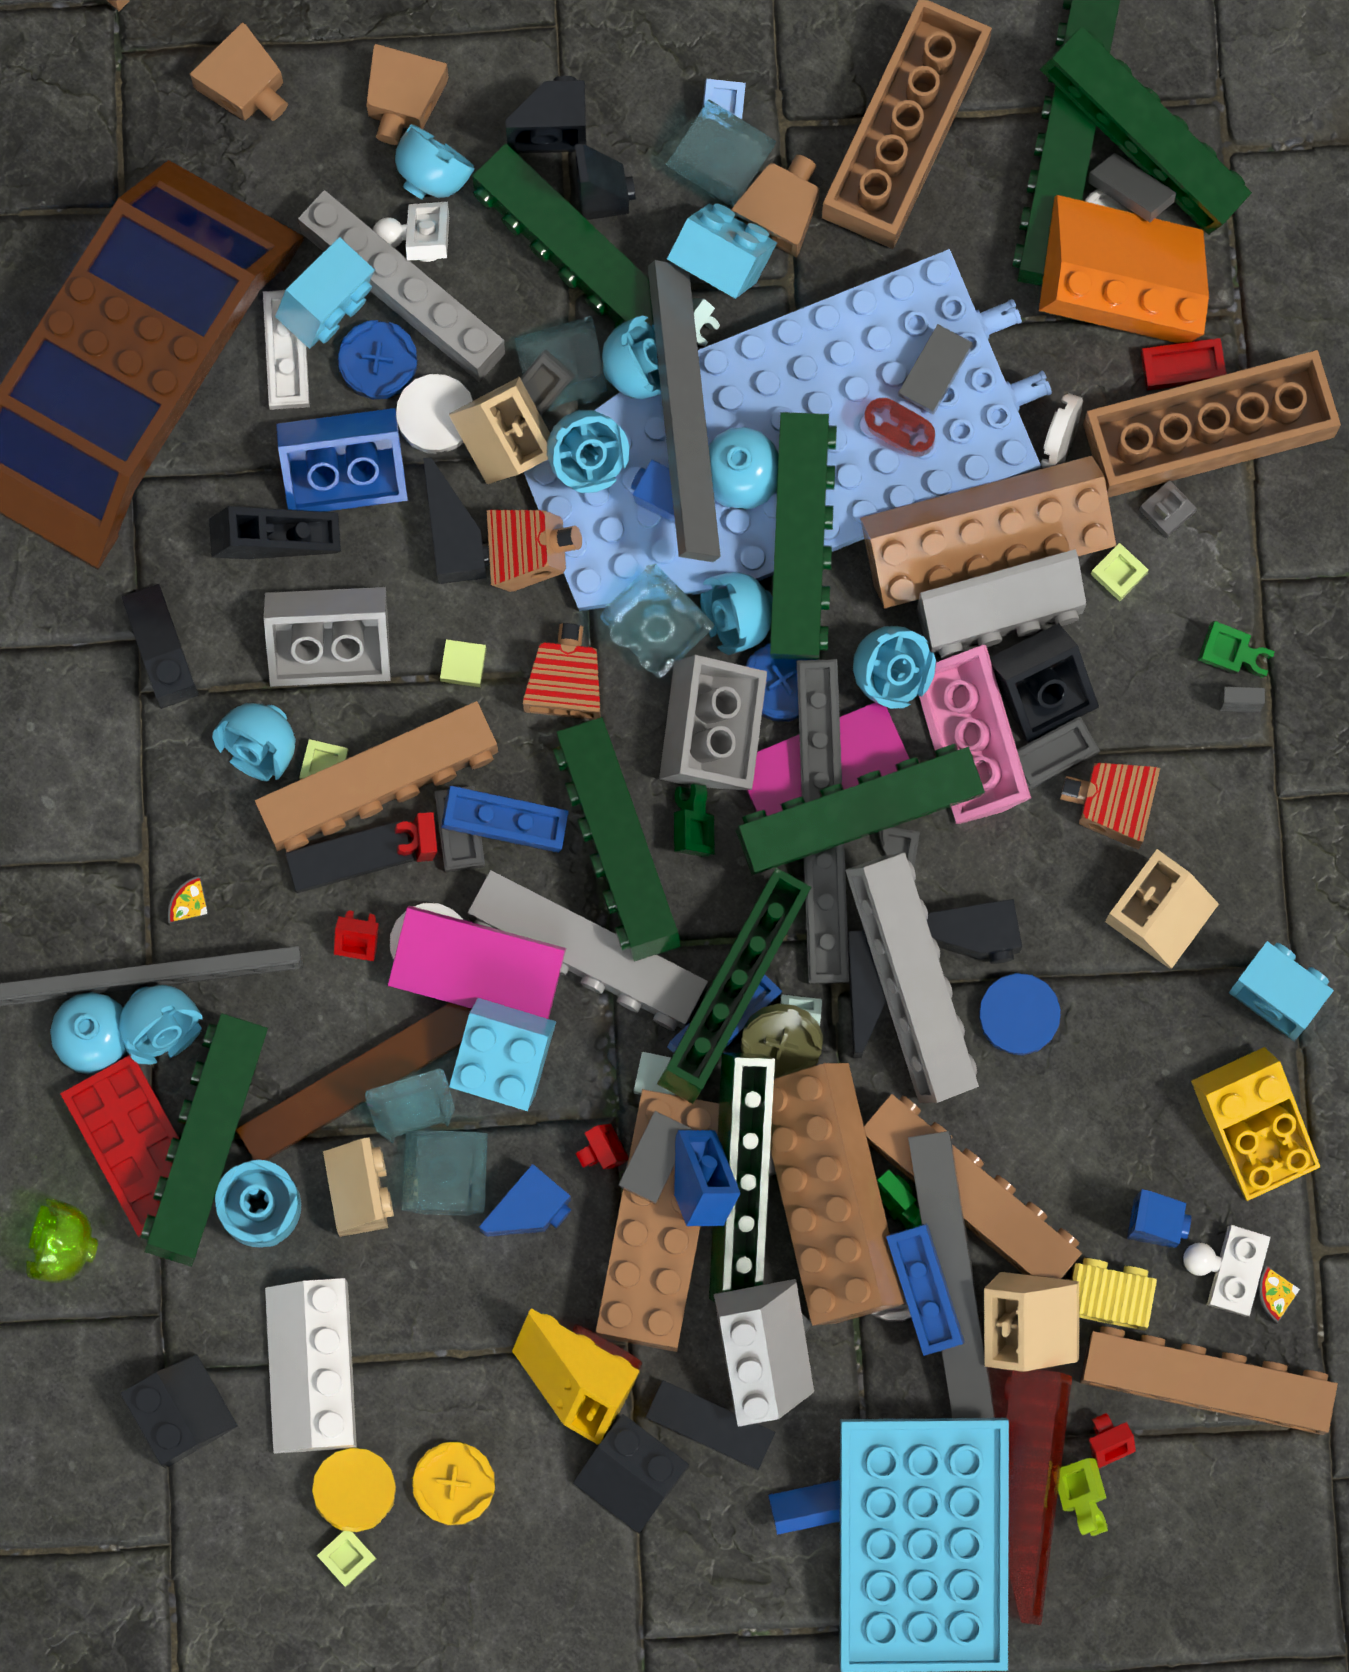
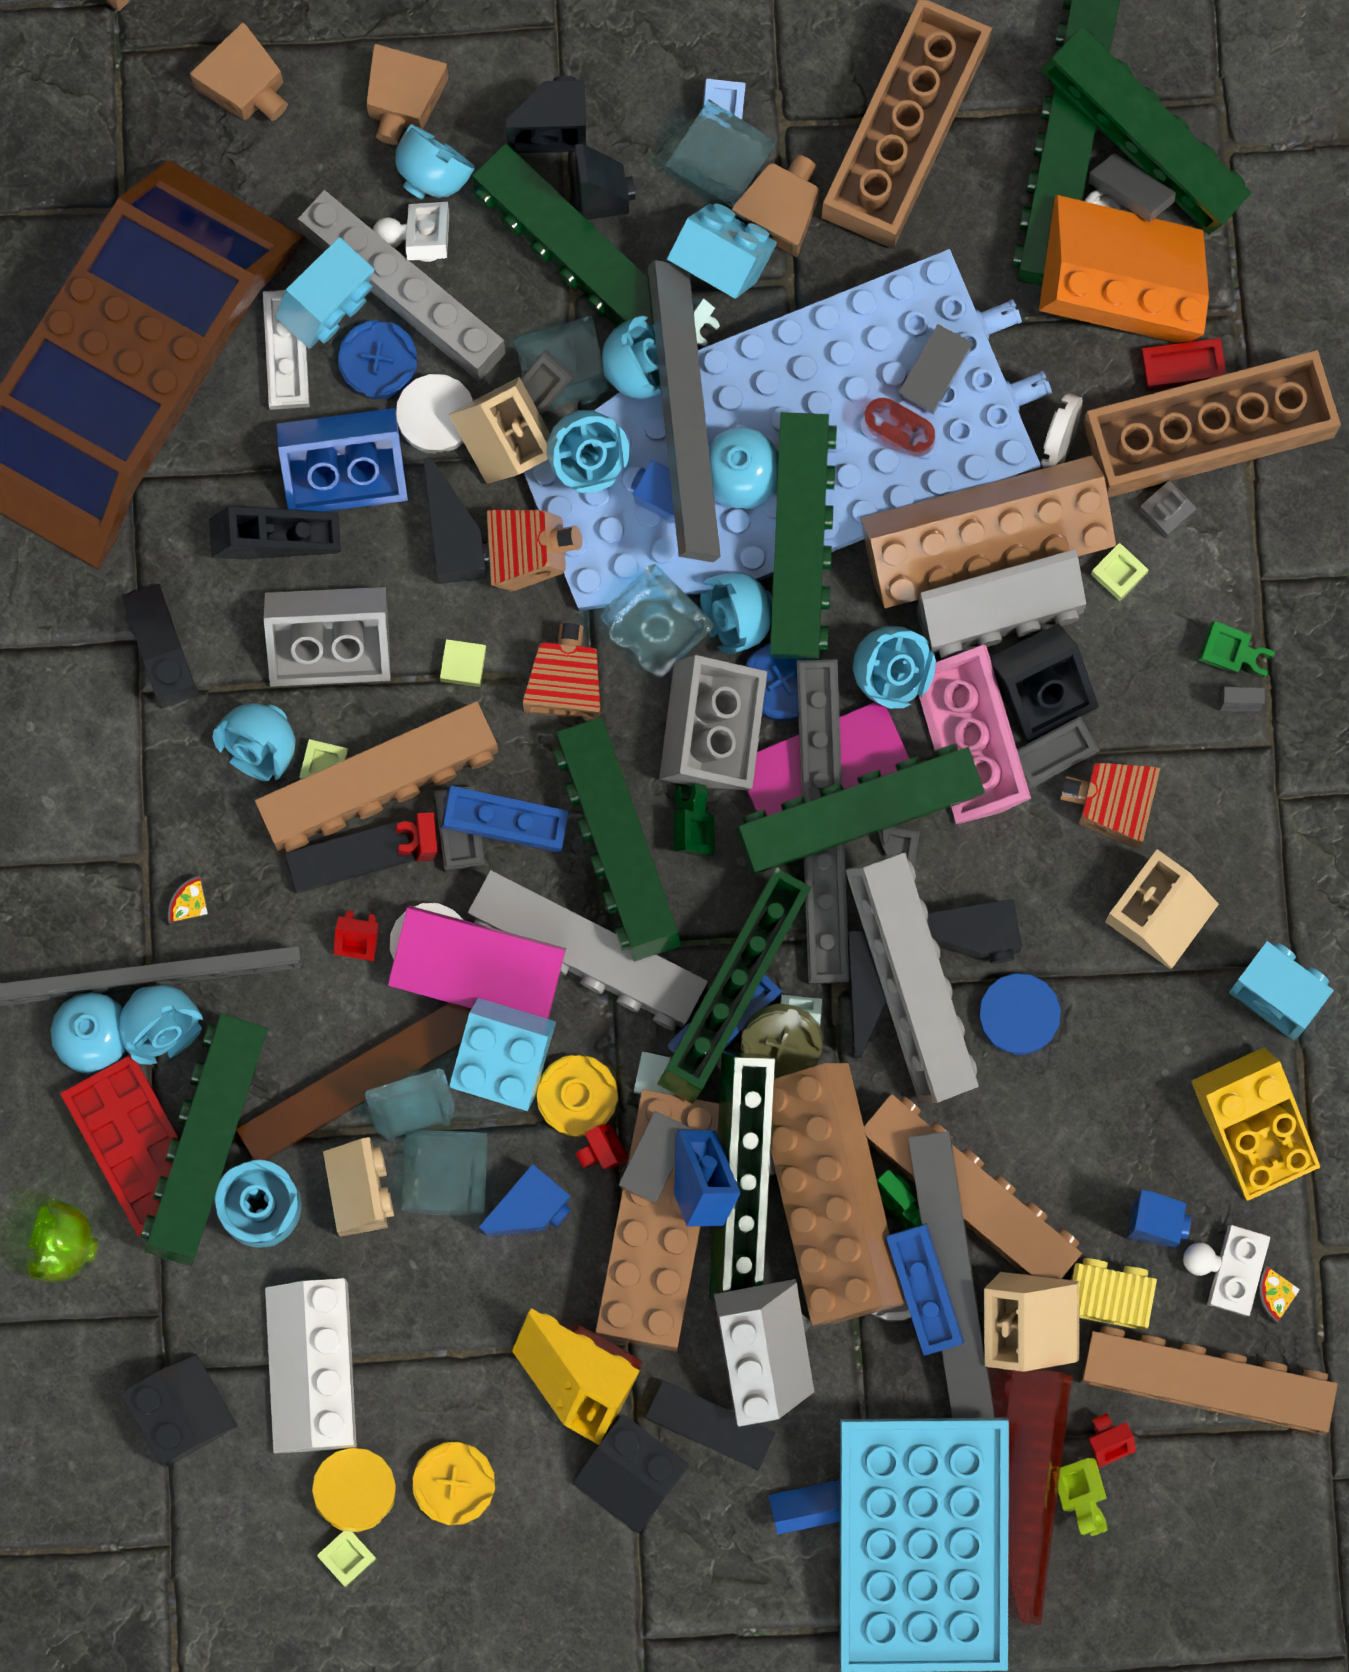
(576, 1095): none -> yellow tile

